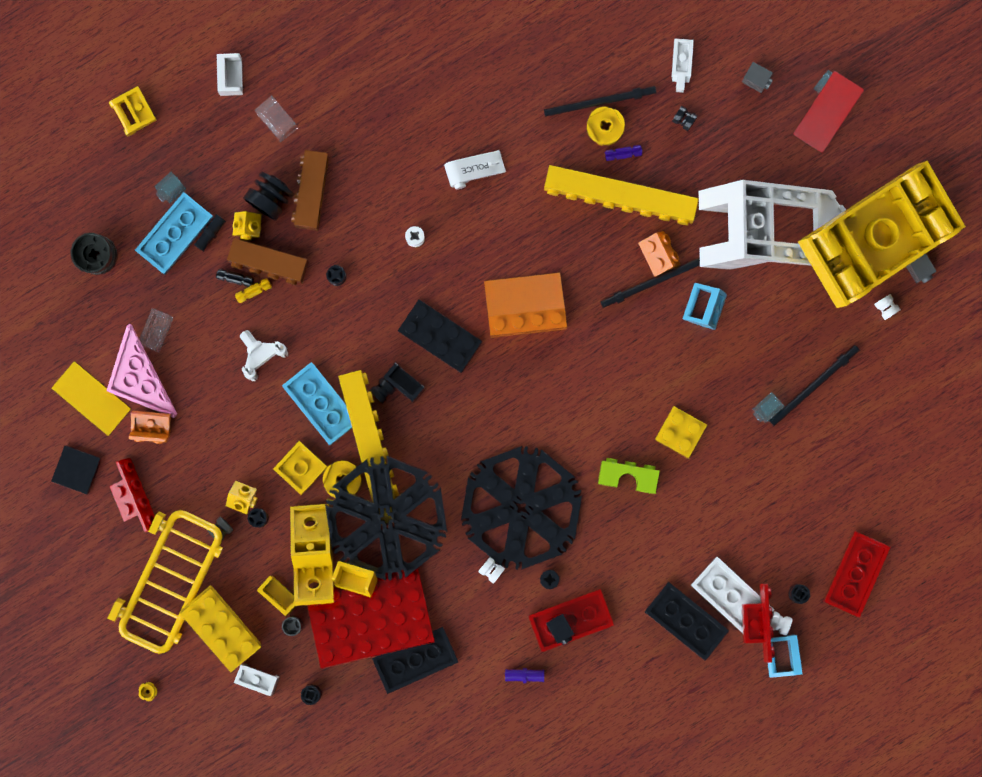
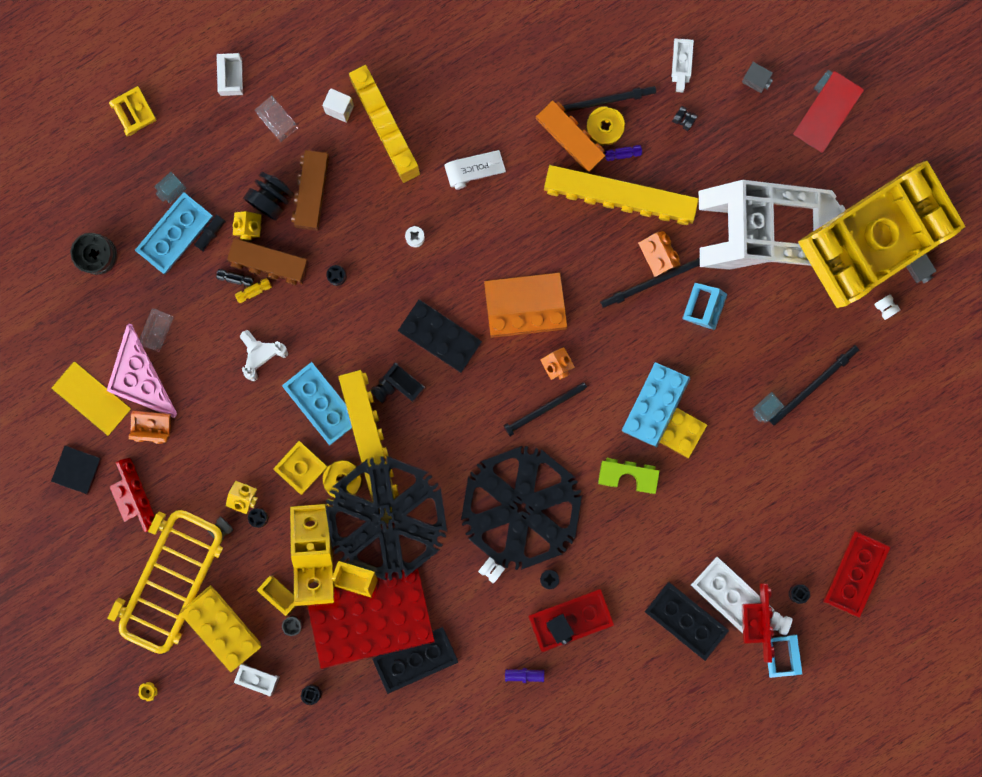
(338, 105): none -> white panel
(384, 123): none -> yellow fence
(543, 409): none -> black bar
(557, 364): none -> orange brick
(570, 136): none -> orange brick
(656, 404): none -> medium azure plate

